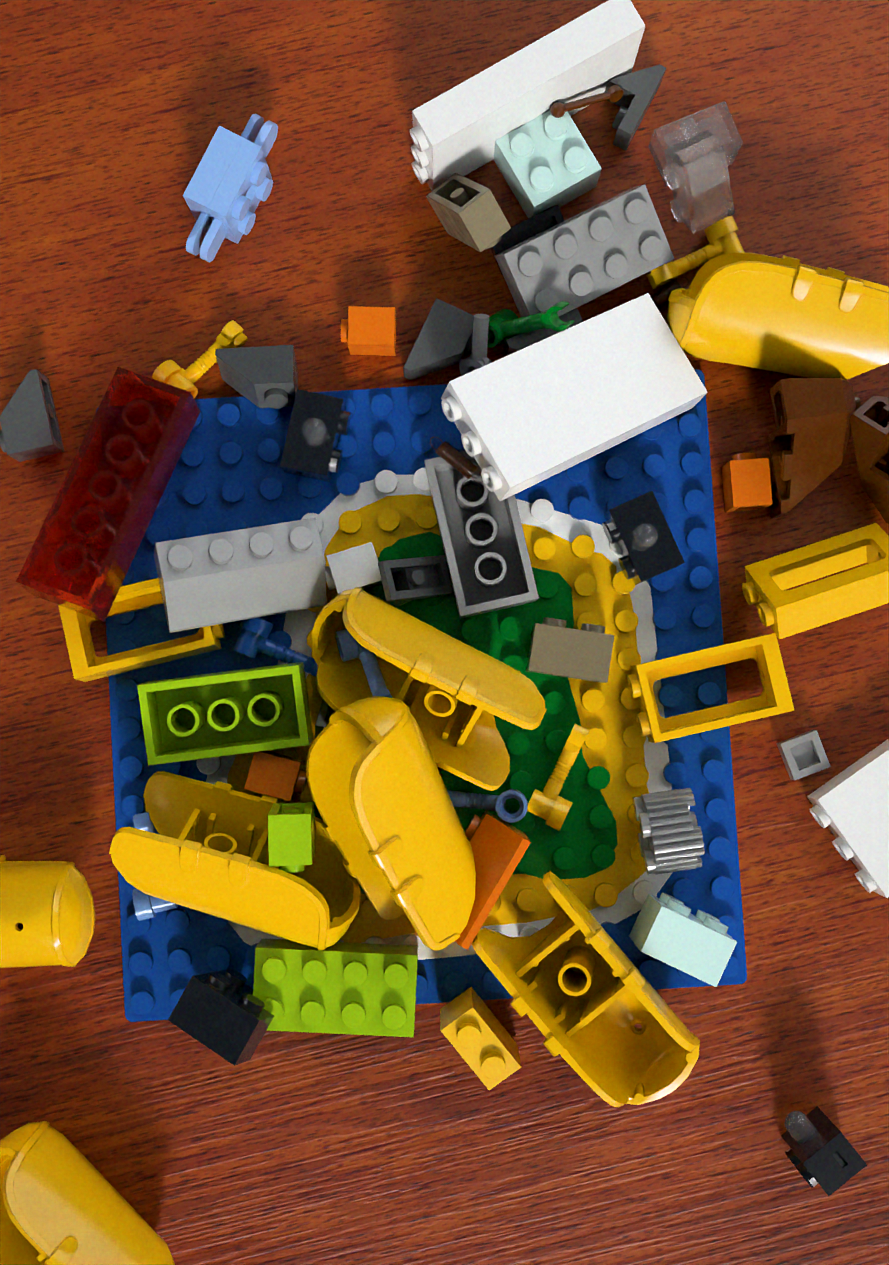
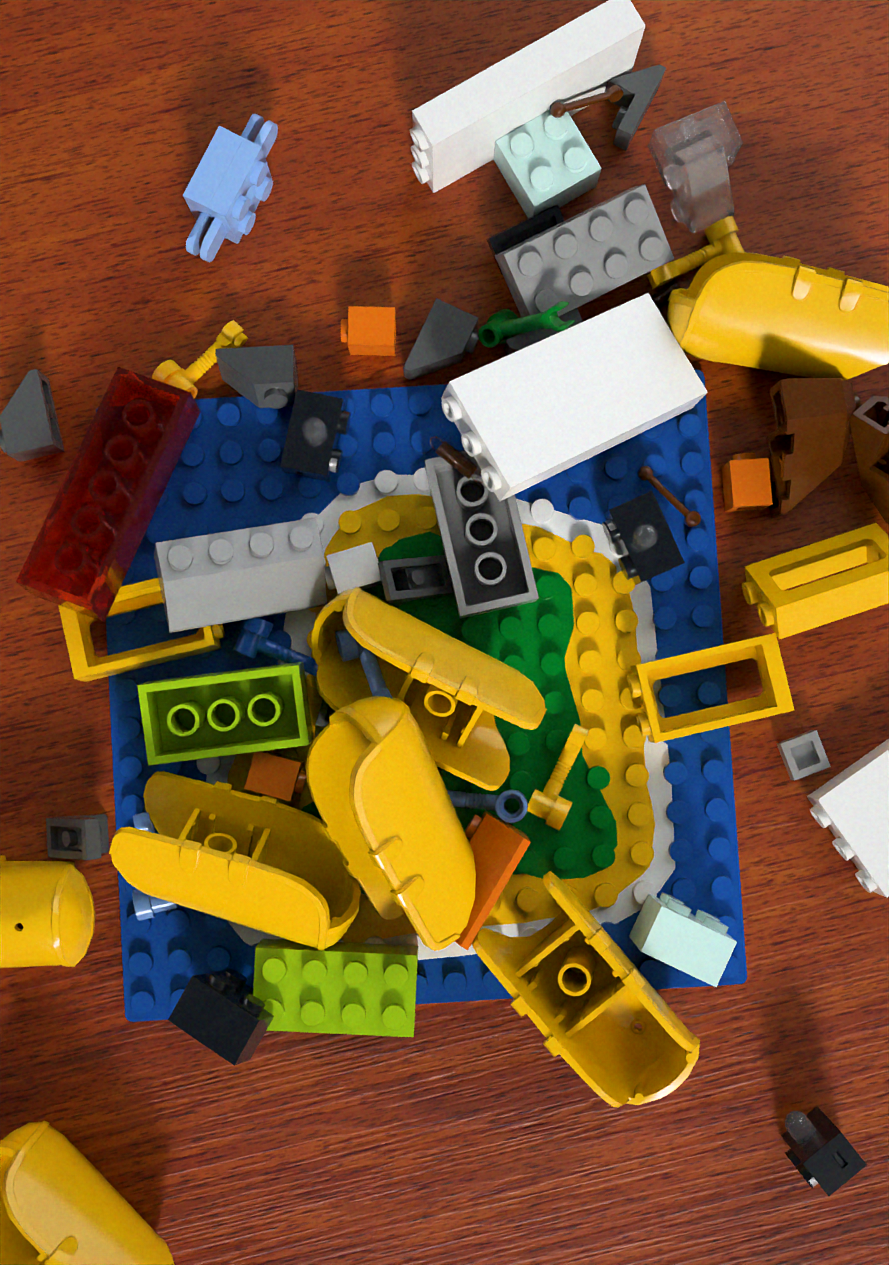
(77, 836): none -> dark grey slope
(291, 836): lime brick -> none
(469, 212): dark tan brick -> none
(479, 346): light grey bar -> none
(479, 1038): yellow brick -> none
(569, 651): dark tan brick -> none
(669, 831): light grey brick -> none
(691, 518): none -> reddish brown hinge

